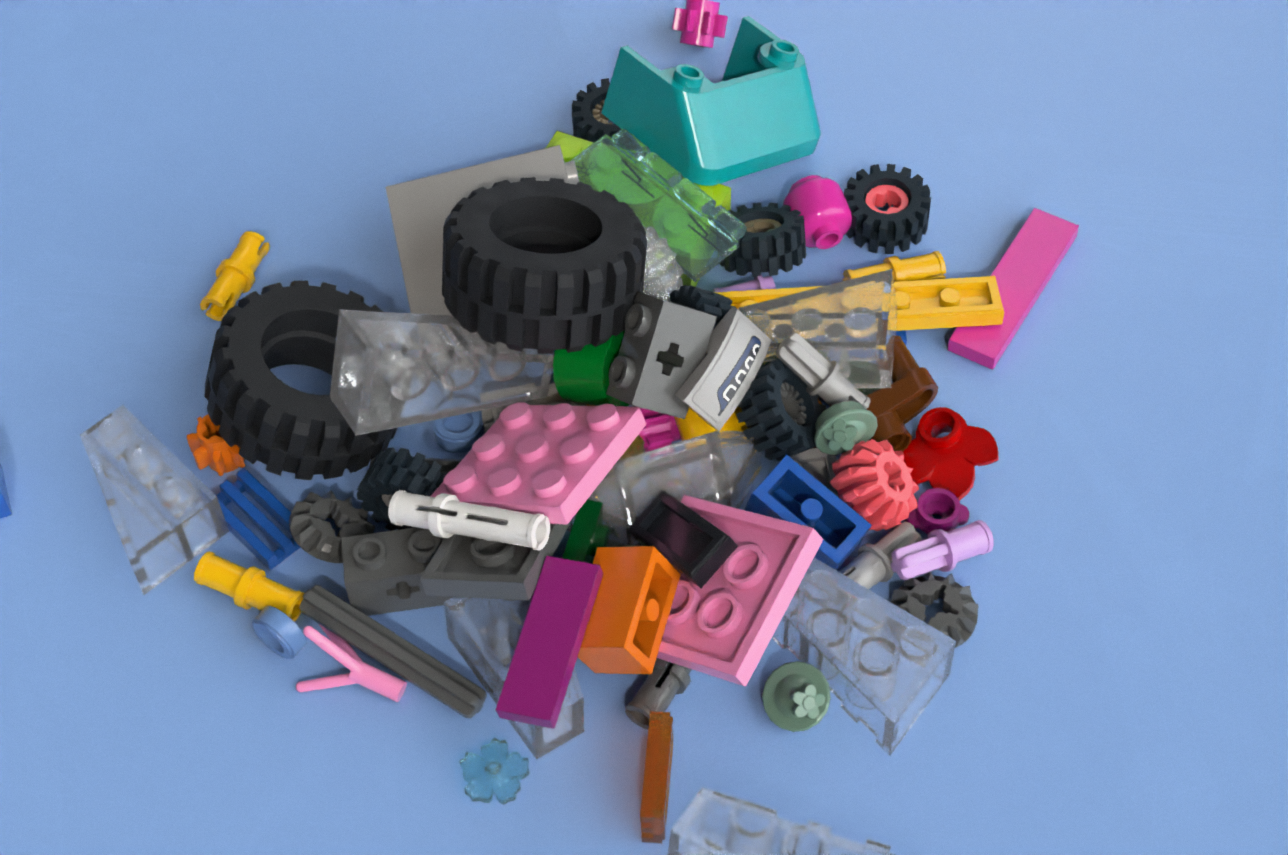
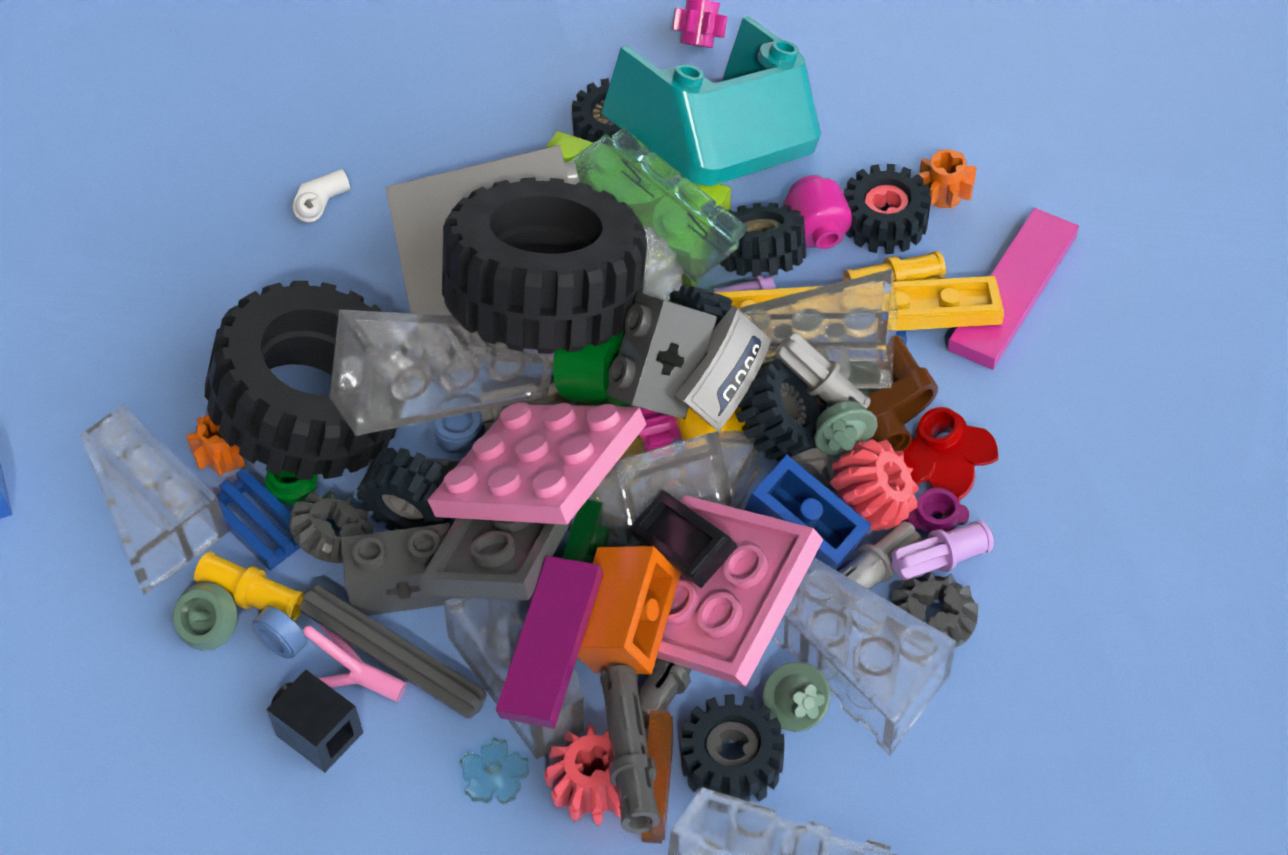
(205, 616): none -> sand green hat
(235, 275): yellow pin -> none
(290, 492): none -> green plate
(314, 195): none -> white arm
(314, 720): none -> black brick
(448, 516): white pin -> none
(582, 775): none -> coral gear
(631, 766): none -> dark grey pin
(761, 751): none -> black bush
(948, 178): none -> orange gear

